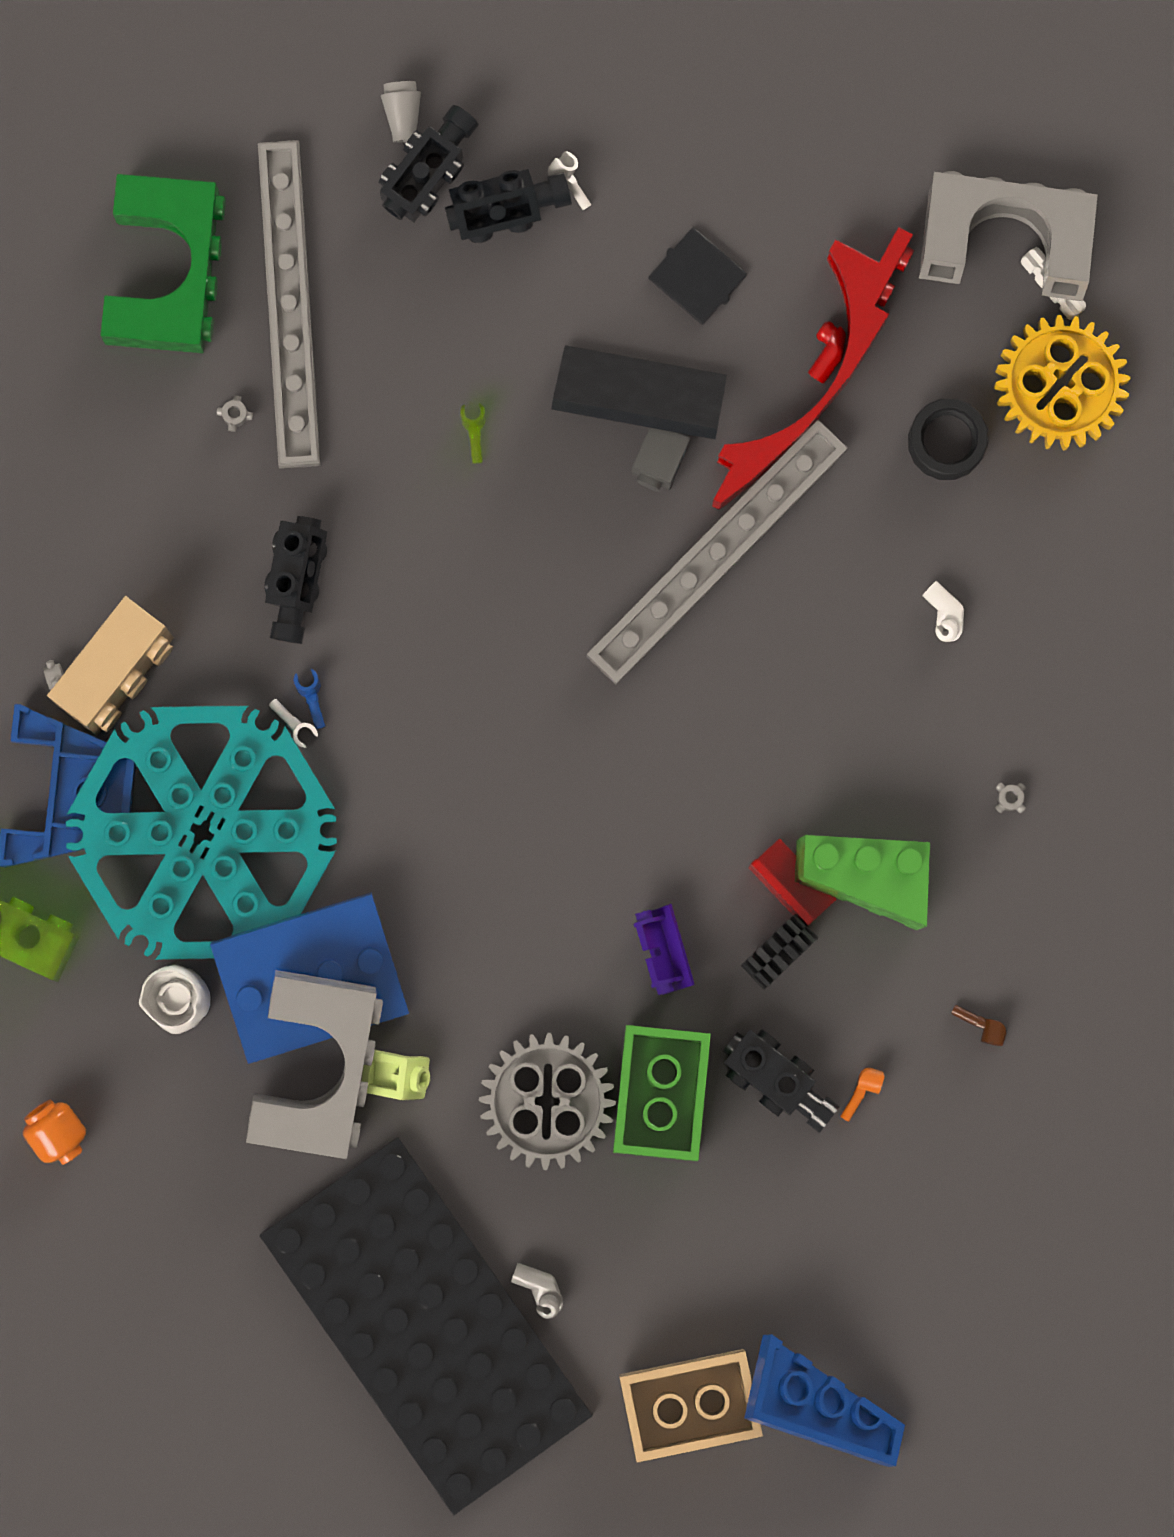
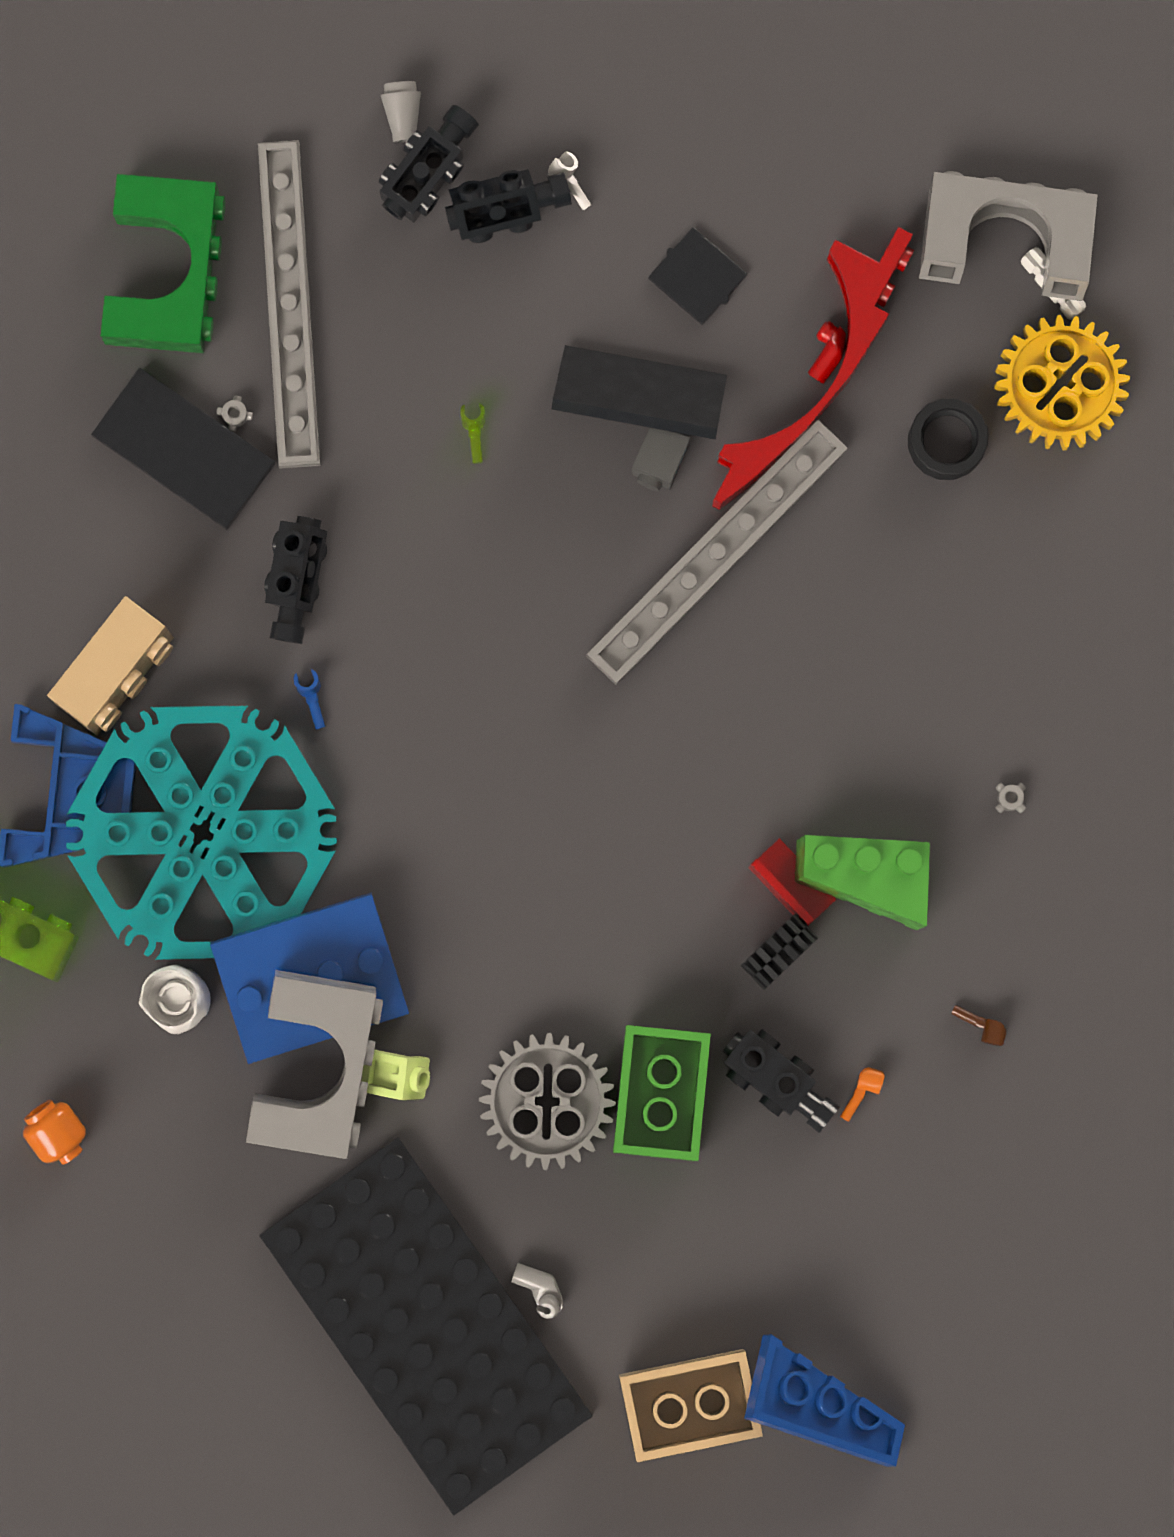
(53, 673): light grey piece -> none
(183, 448): none -> black tile
(291, 721): white hand -> none
(668, 960): dark purple hinge -> none
(949, 613): white arm -> none

